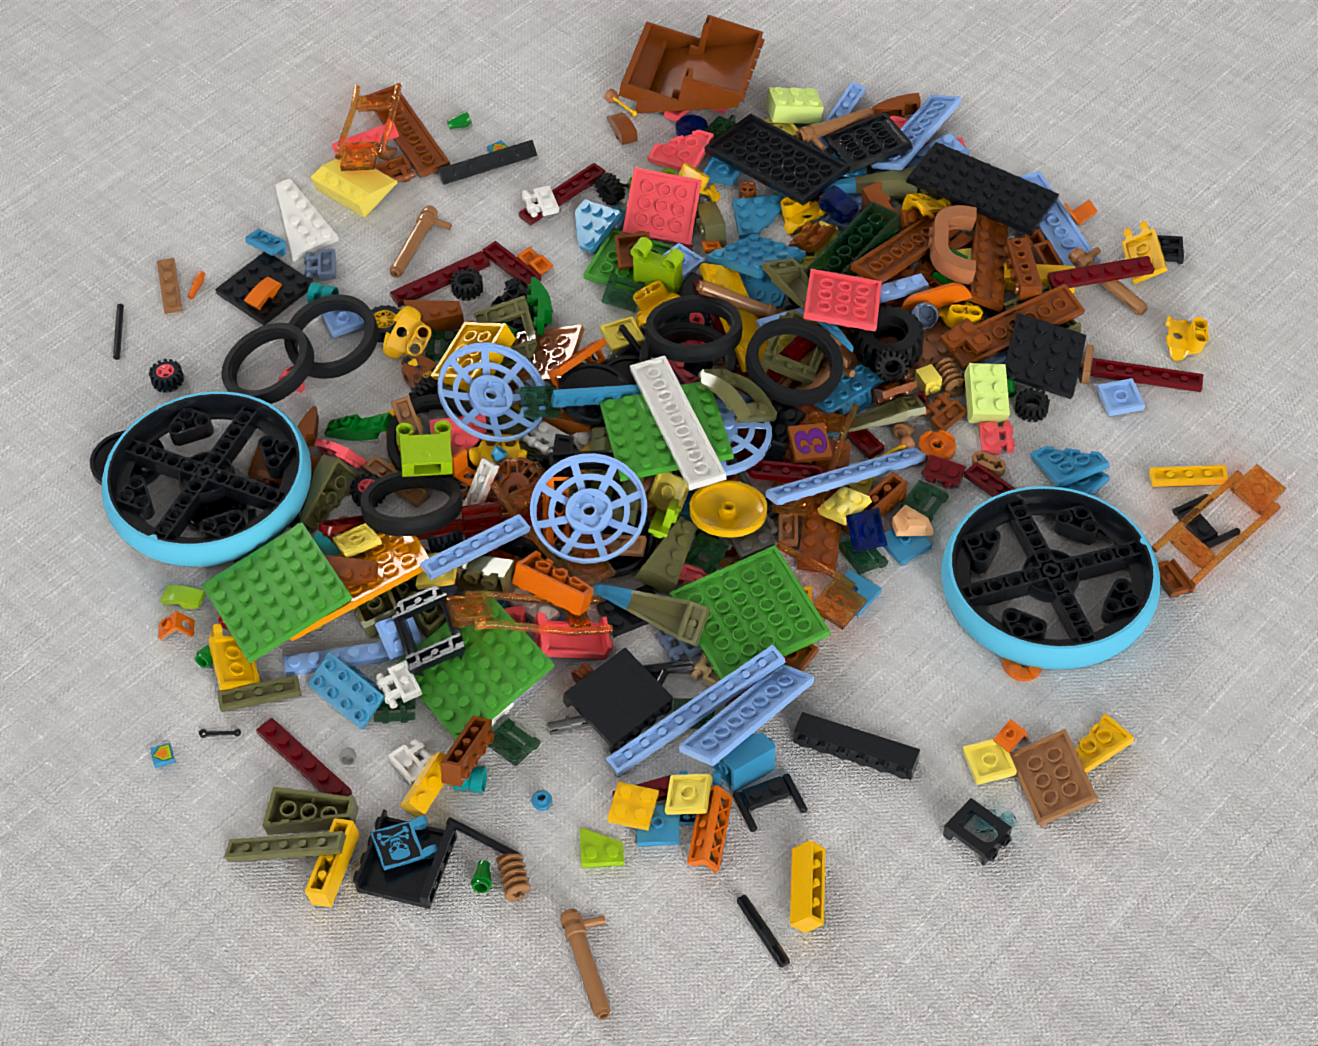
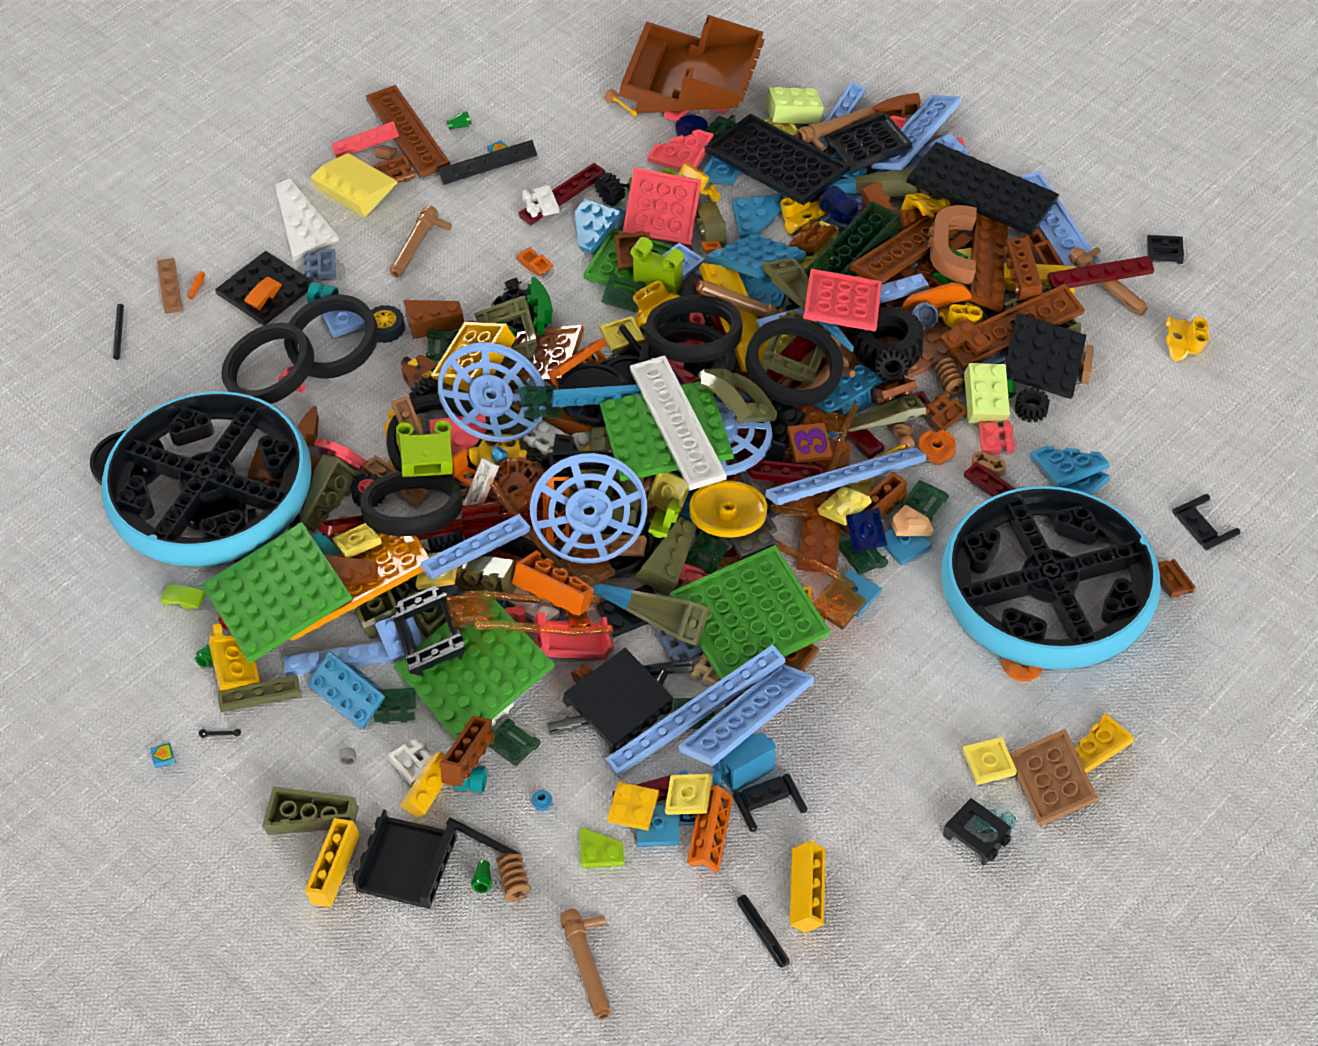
(166, 375): black wheel -> none
(174, 622): orange bracket -> none
(267, 242): dark azure bracket -> none
(285, 846): olive plate -> none
(302, 759): dark red plate -> none
(357, 428): green slope -> none
(364, 154): clear orange plate -> none
(400, 845): flag -> none
(405, 684): white plate -> none
(411, 320): yellow piece -> none
(438, 279): dark red plate -> none
(464, 277): black tyre -> none
(510, 263): dark red plate -> none
(623, 128): dark orange slope -> none
(747, 189): dark orange wheel -> none
(788, 529): medium nougat plate -> none
(856, 746): black brick -> none
(928, 380): light yellow brick -> none
(943, 471): dark red bracket -> none
(1010, 736): orange bracket -> none
(1083, 212): orange bracket -> none
(1120, 397): light blue plate -> none
(1144, 245): yellow tile -> none
(1147, 375): dark red plate -> none
(1188, 475): yellow plate -> none
(1255, 488): clear orange plate -> none

